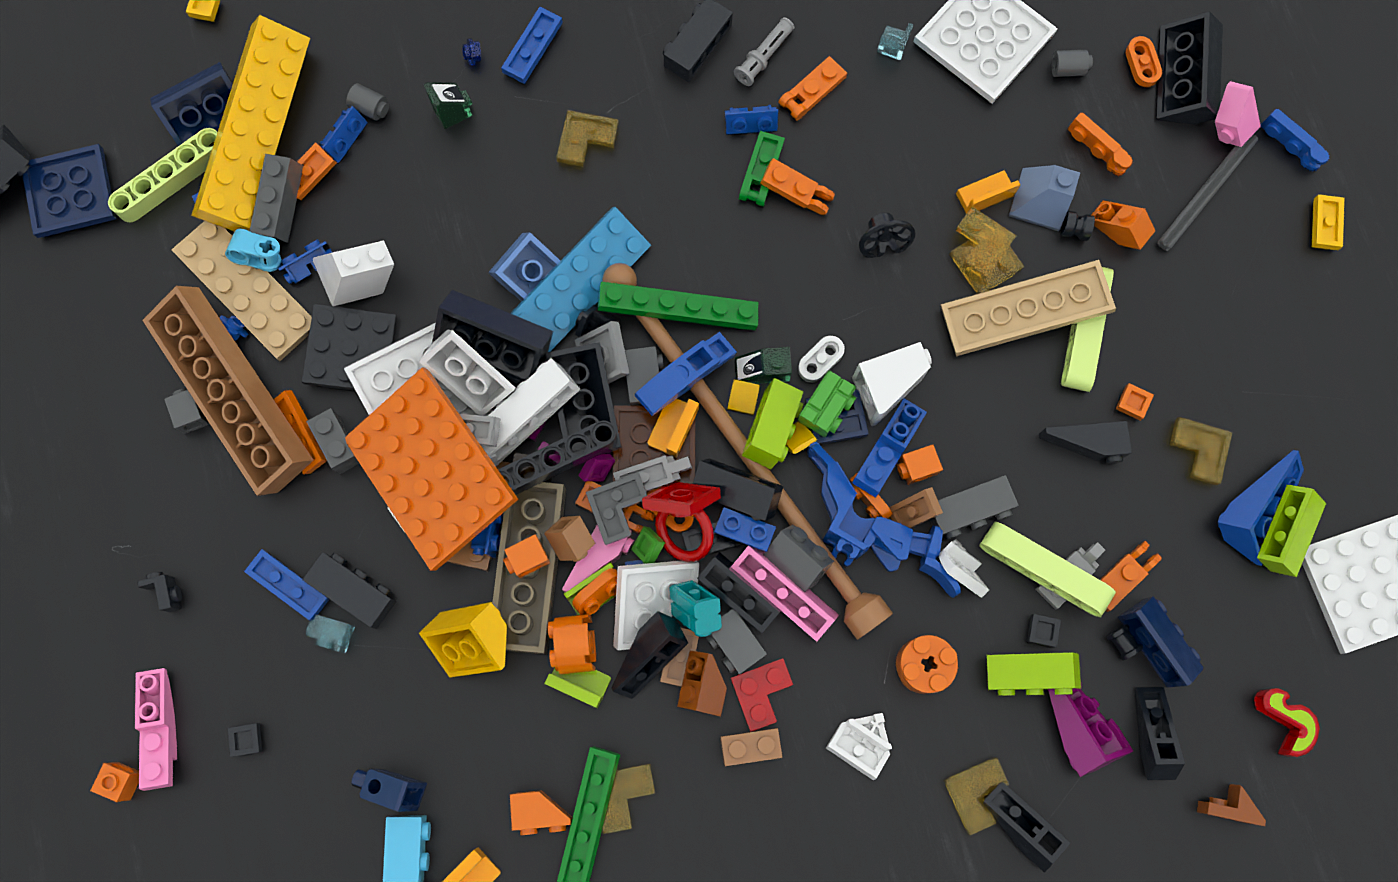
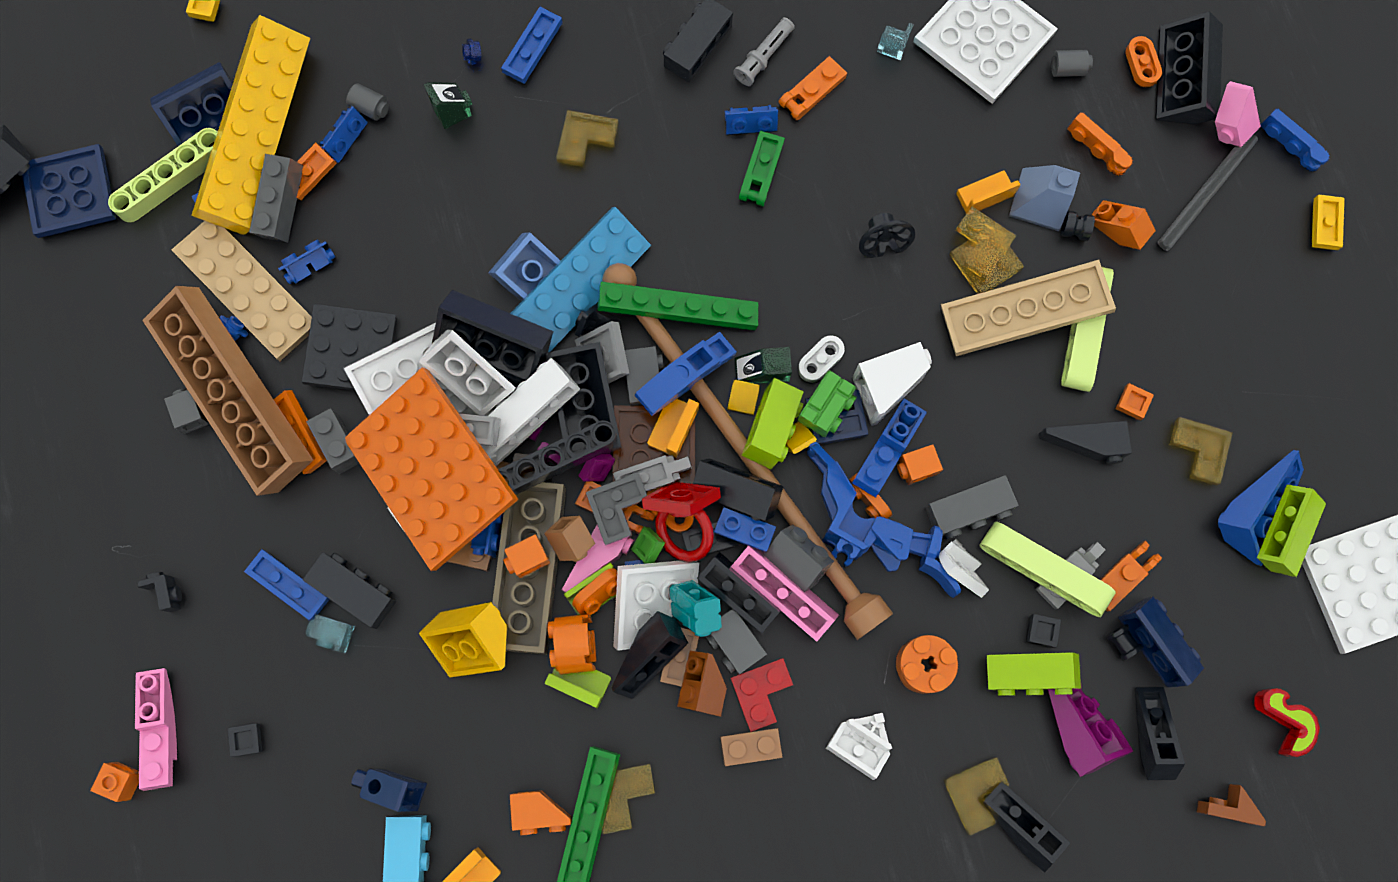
(252, 249): medium azure piece -> none
(355, 272): white slope -> none
(796, 187): orange hinge -> none
(916, 509): medium nougat plate -> none

